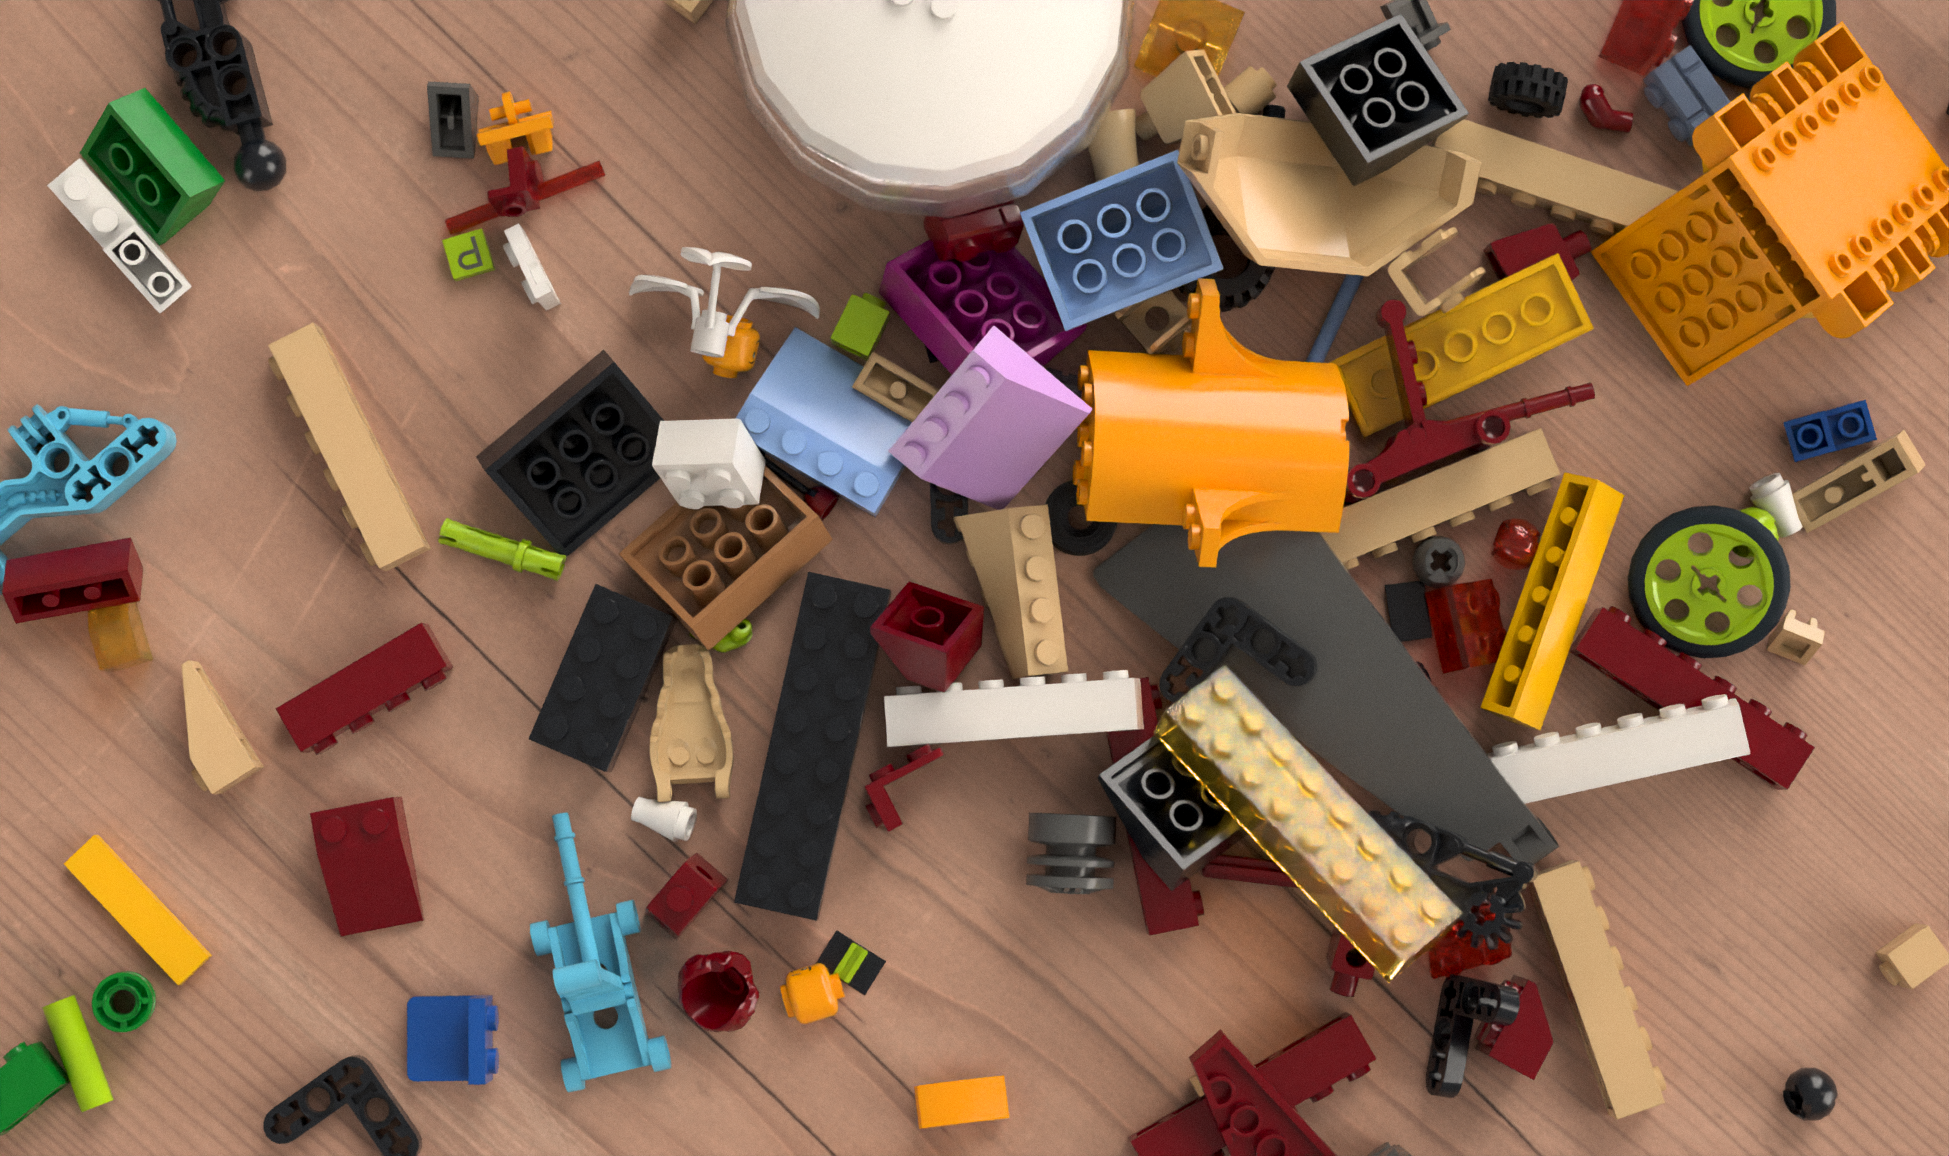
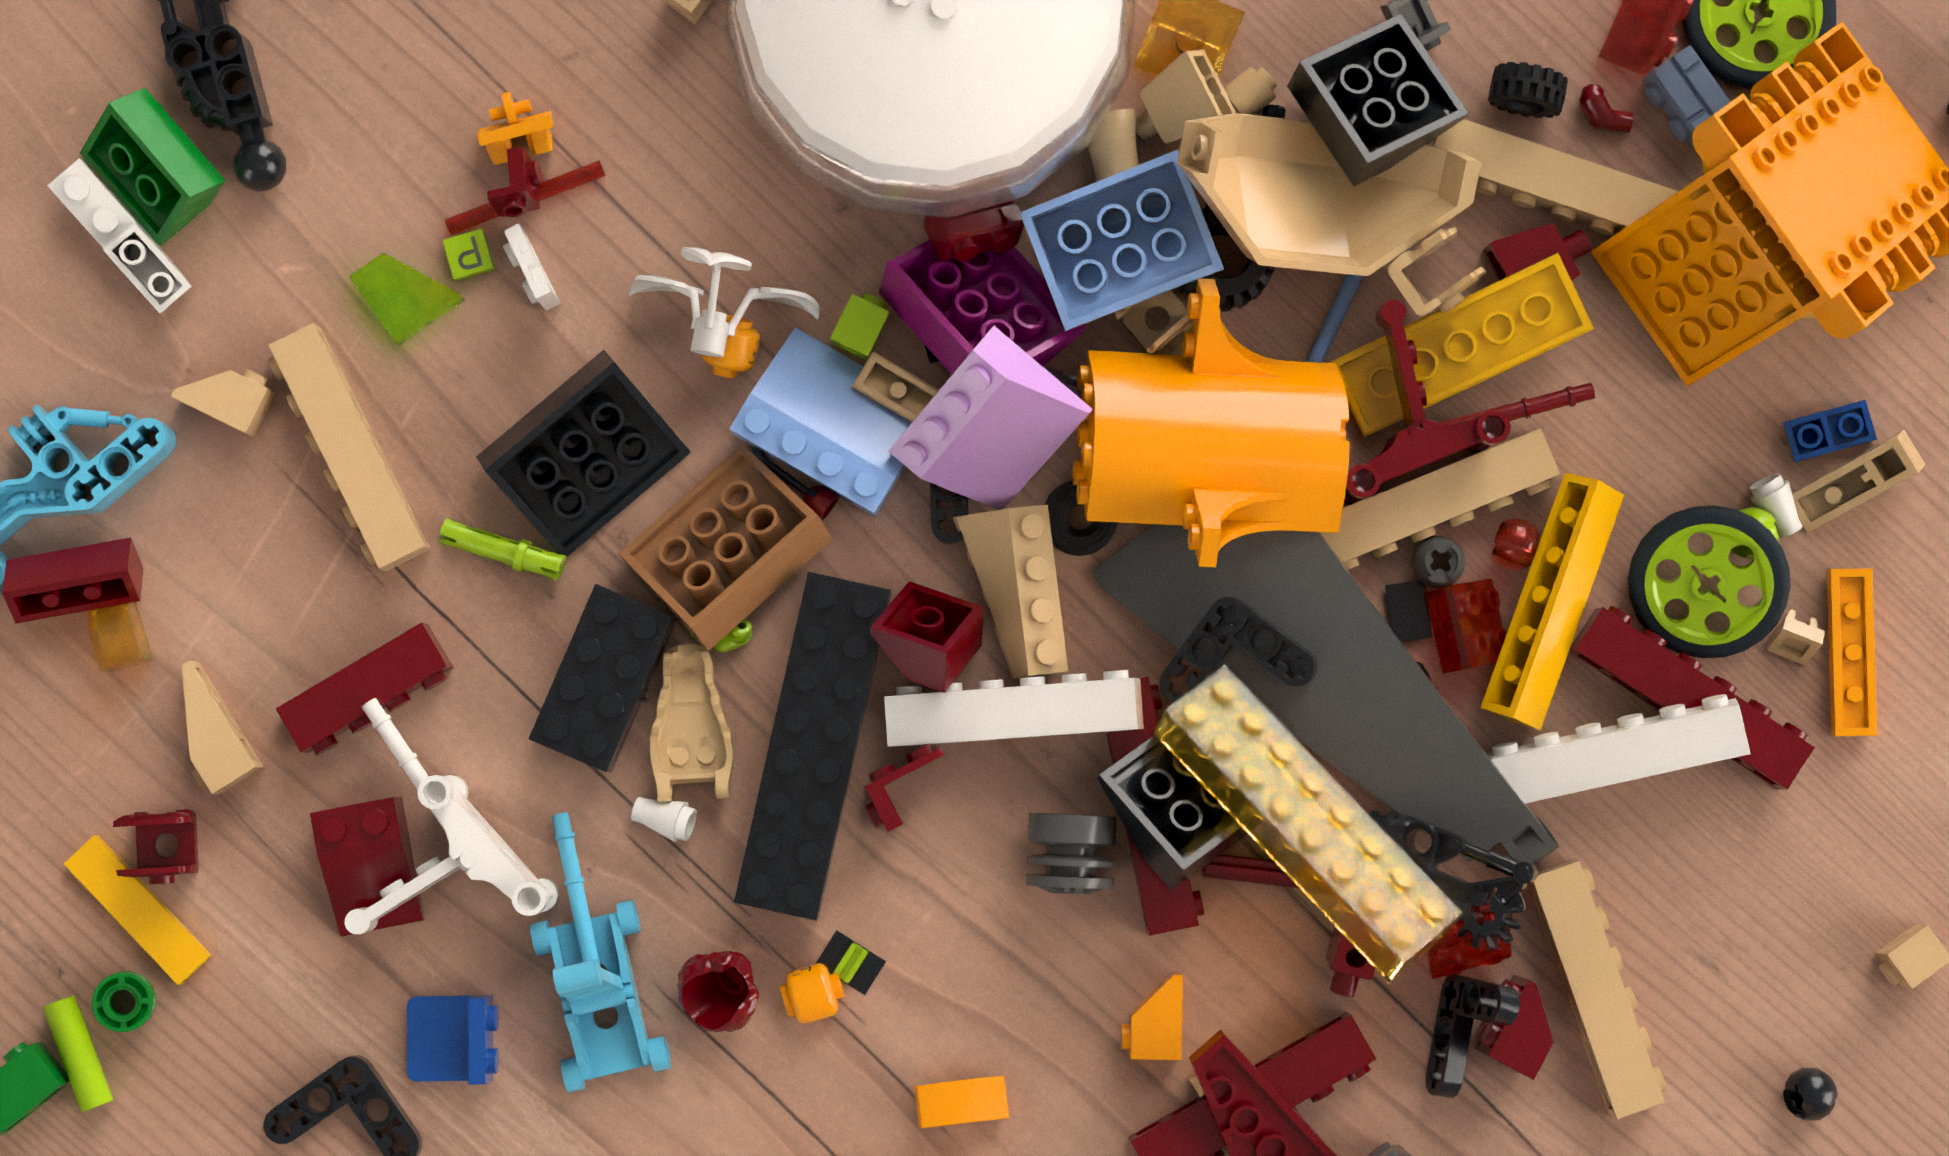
(148, 829): none -> dark red piece
(230, 399): none -> tan slope
(403, 296): none -> clear neon green wing
(453, 119): dark grey slope -> none
(472, 842): none -> white piece
(685, 895): dark red torso -> none
(709, 463): white brick -> none
(1156, 1023): none -> light orange slope
(1851, 652): none -> light orange plate

